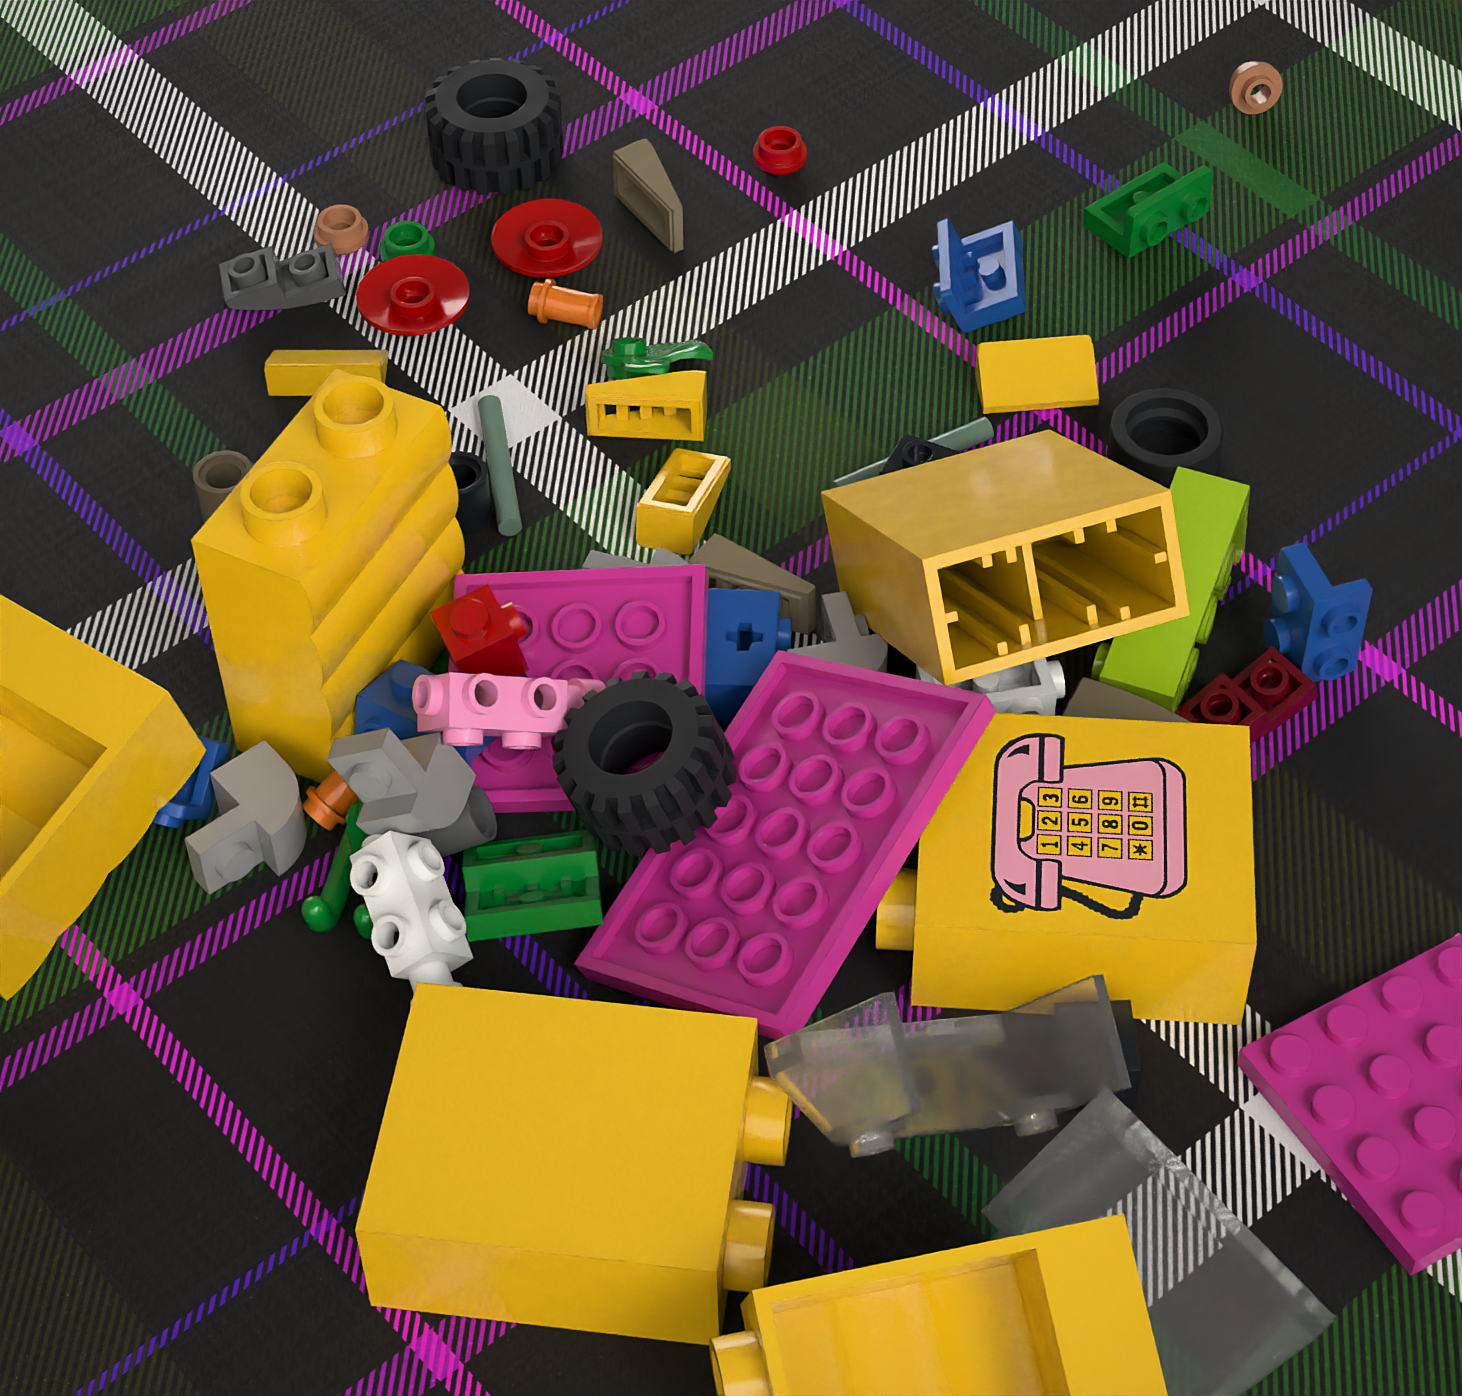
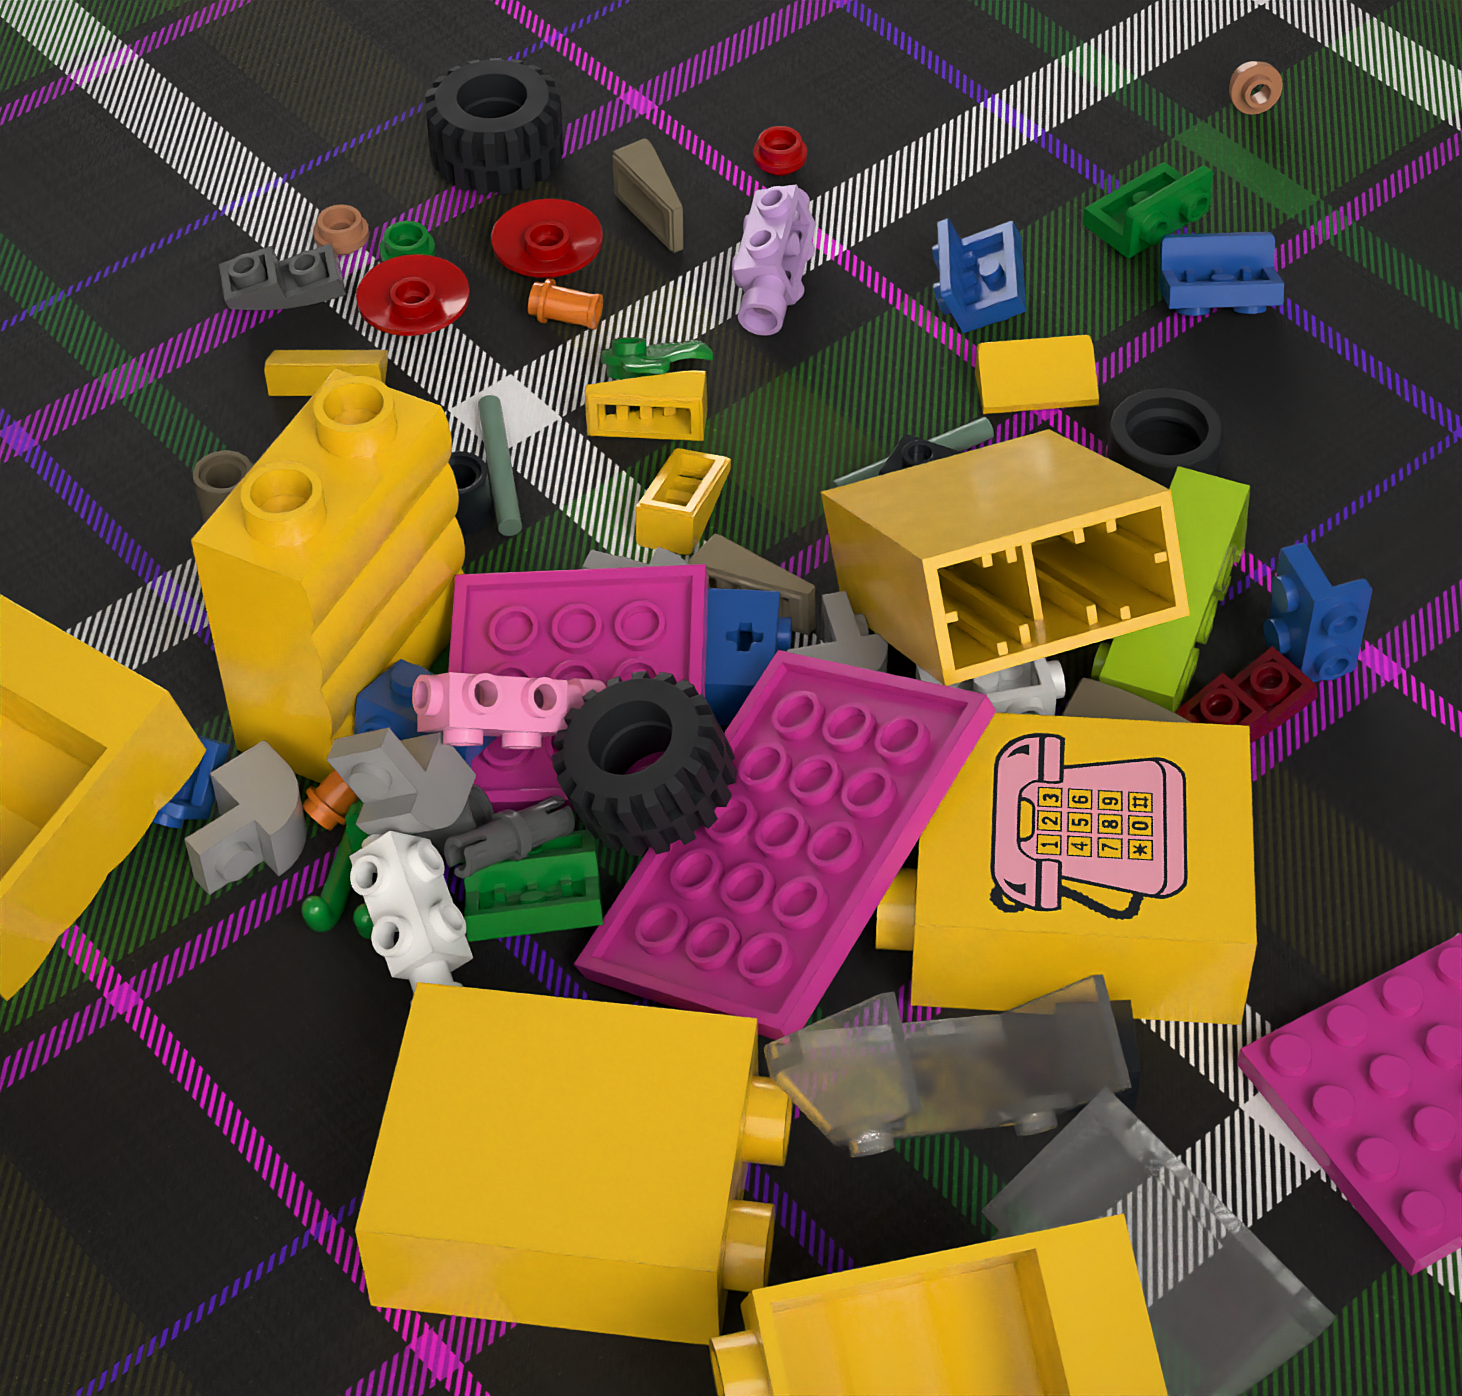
(482, 634): red brick -> none
(509, 836): none -> dark grey pin
(773, 256): none -> lavender brick
(1219, 272): none -> blue bracket

